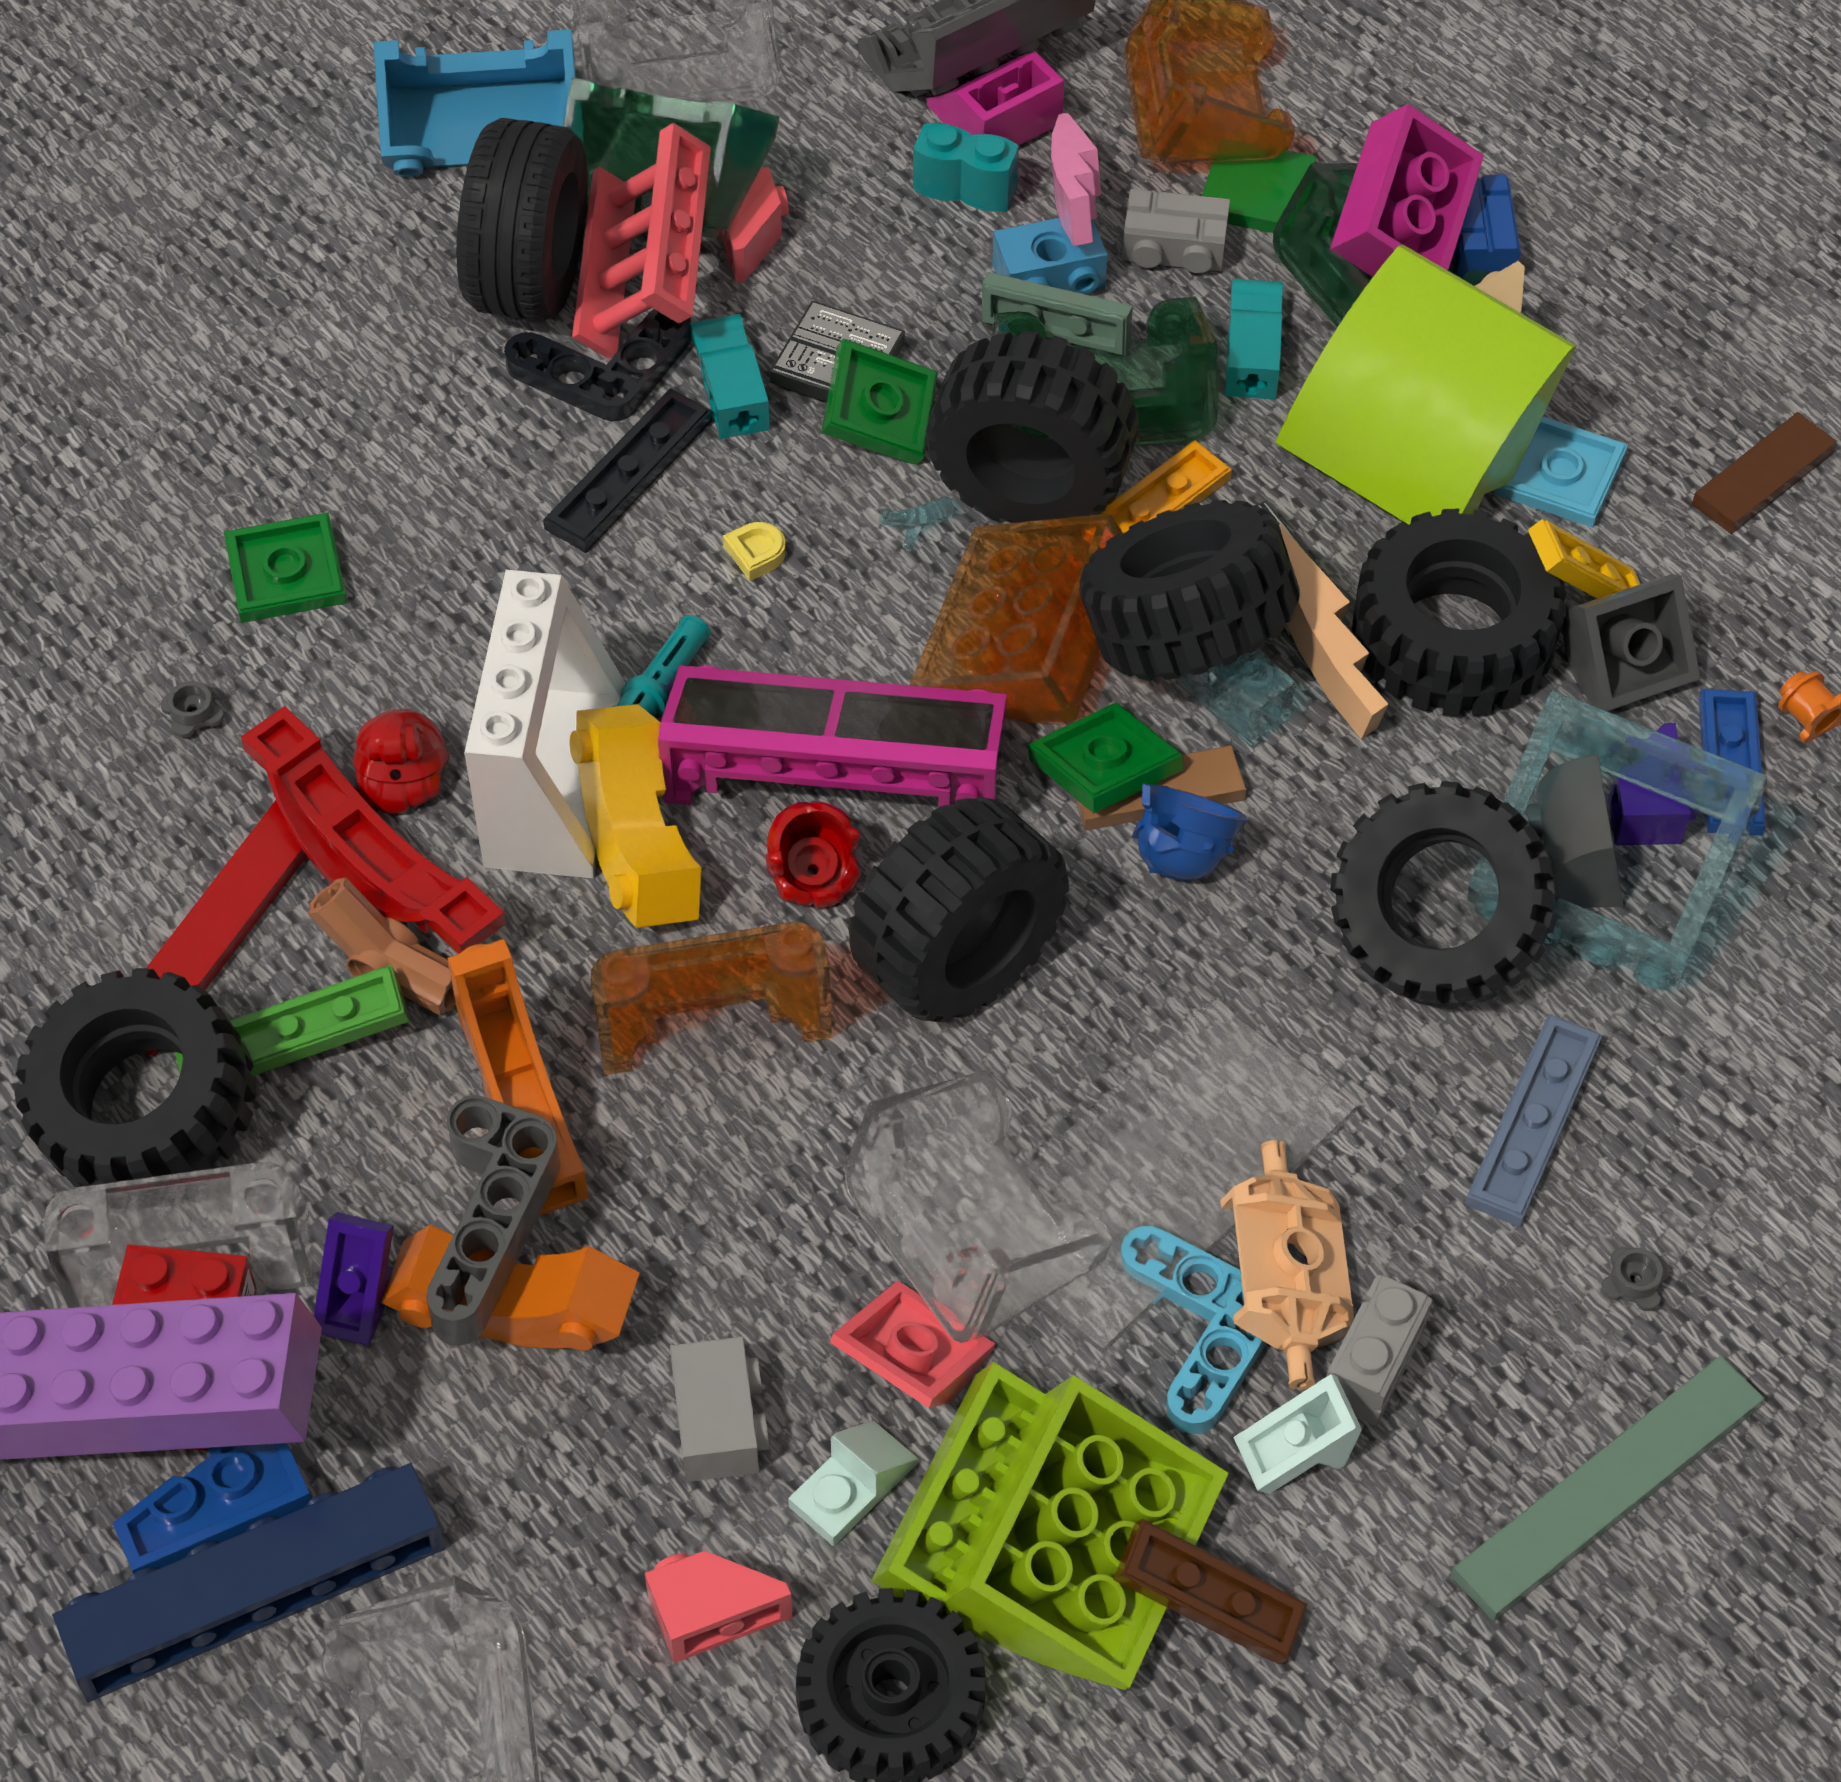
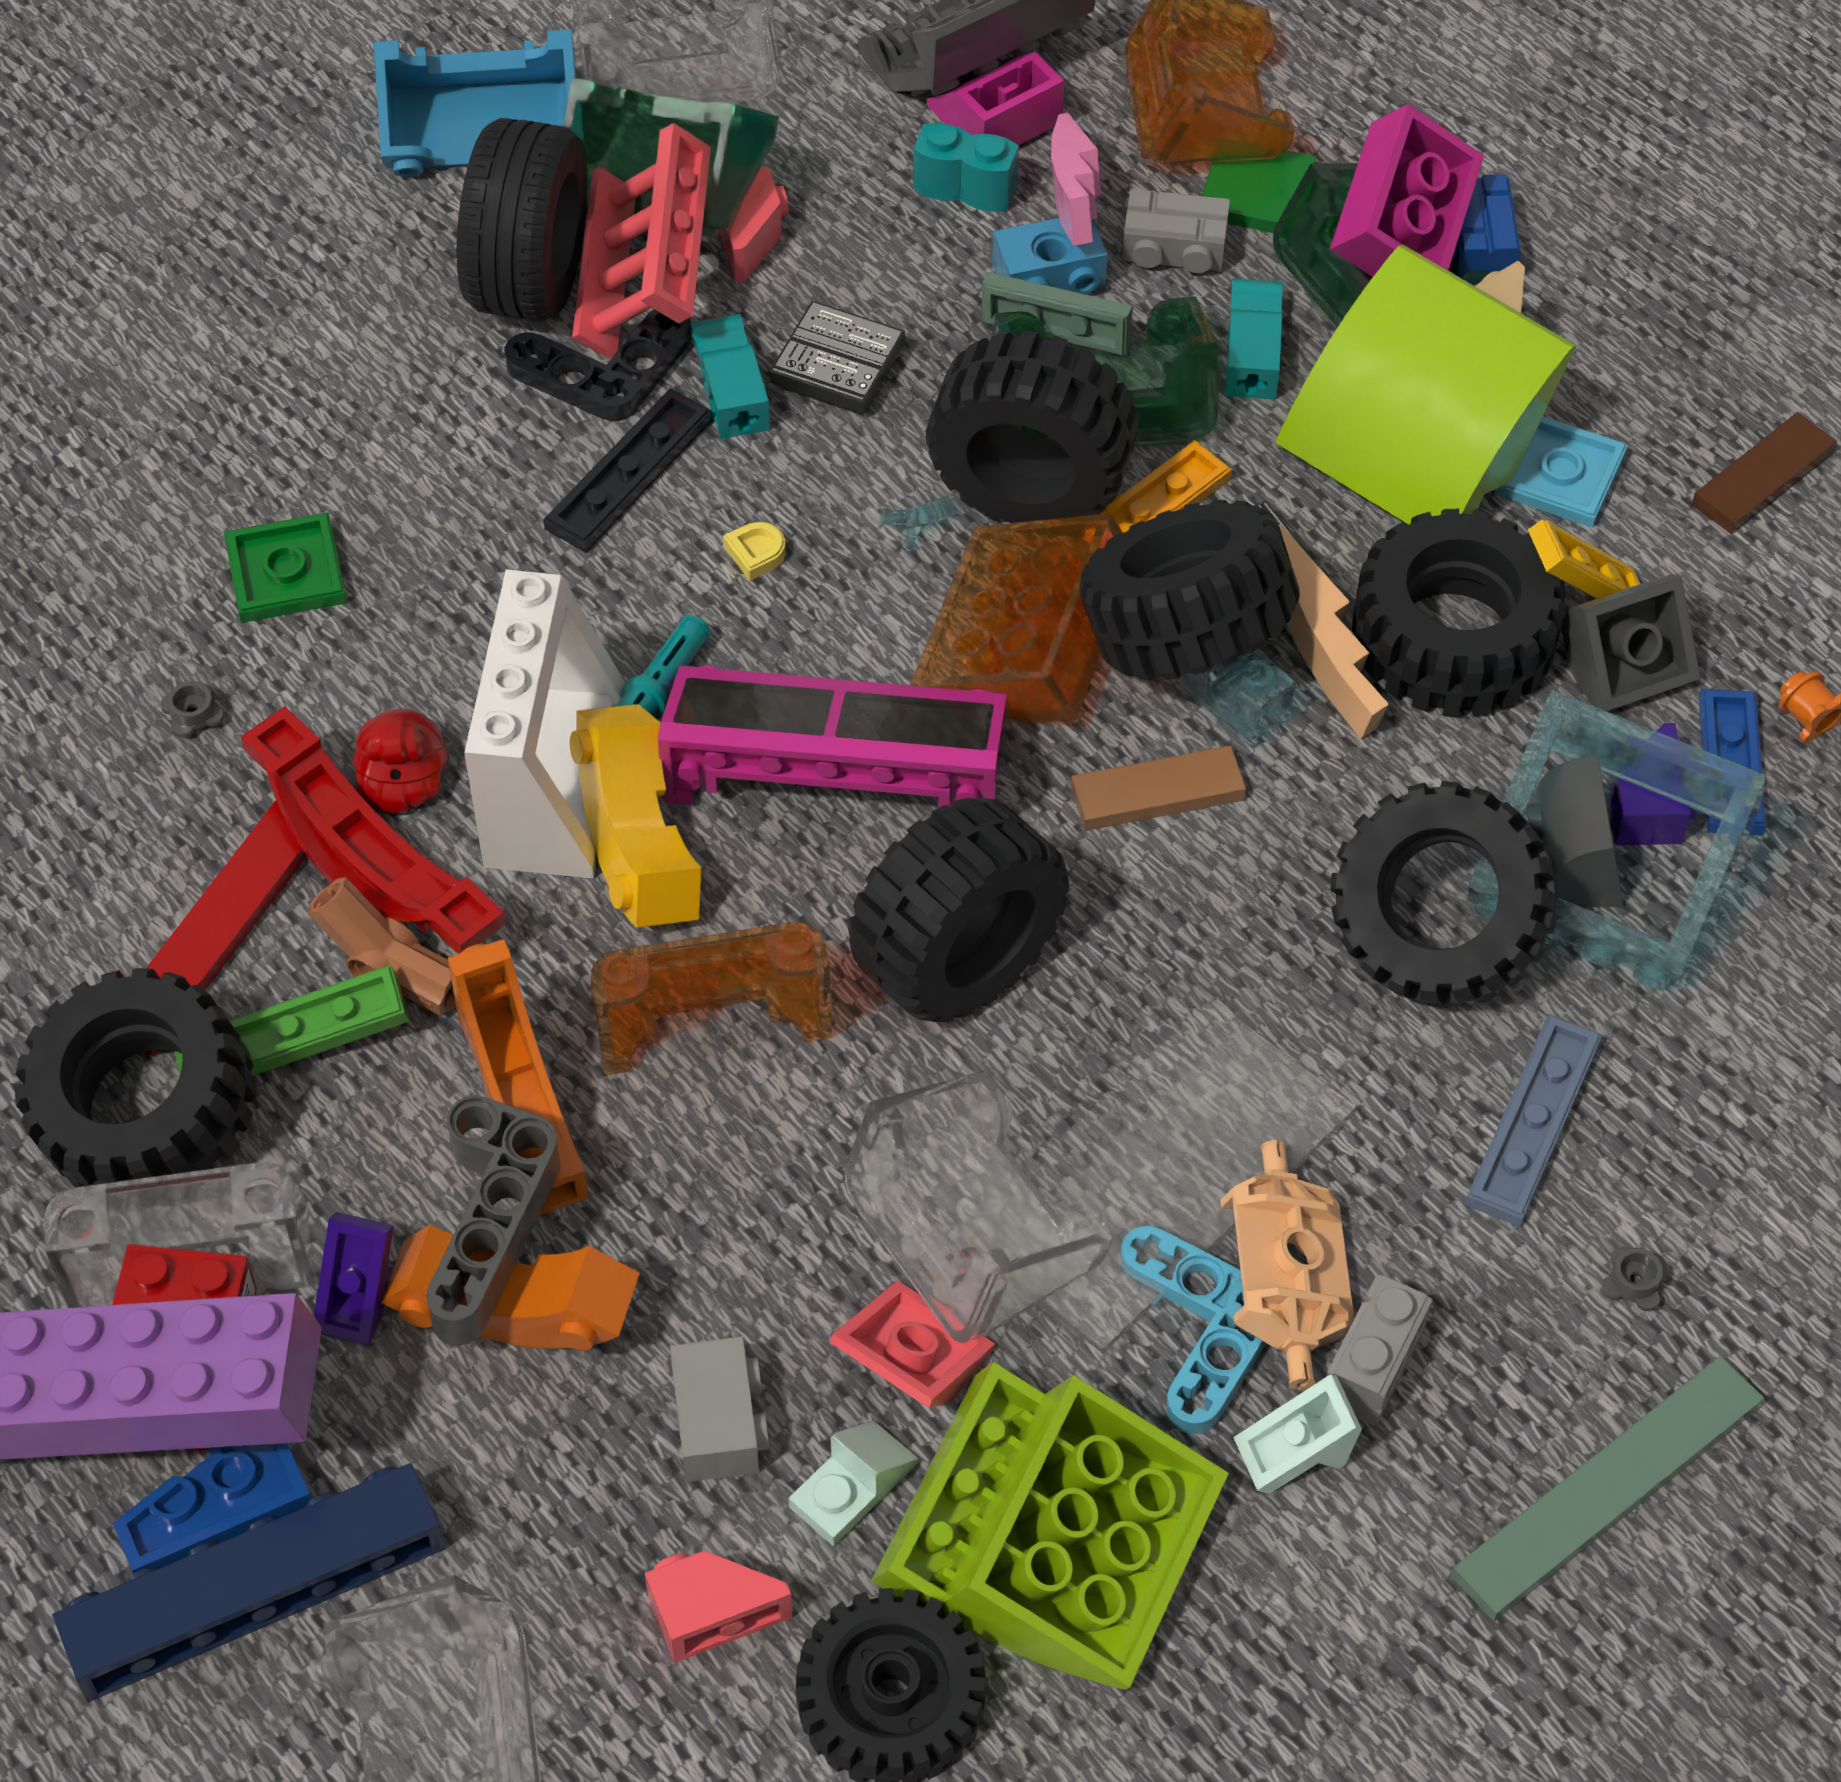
(818, 838): red hair -> none
(879, 402): green tile -> none
(1105, 757): green tile -> none
(1184, 832): blue helmet -> none
(1210, 1591): reddish brown tile -> none

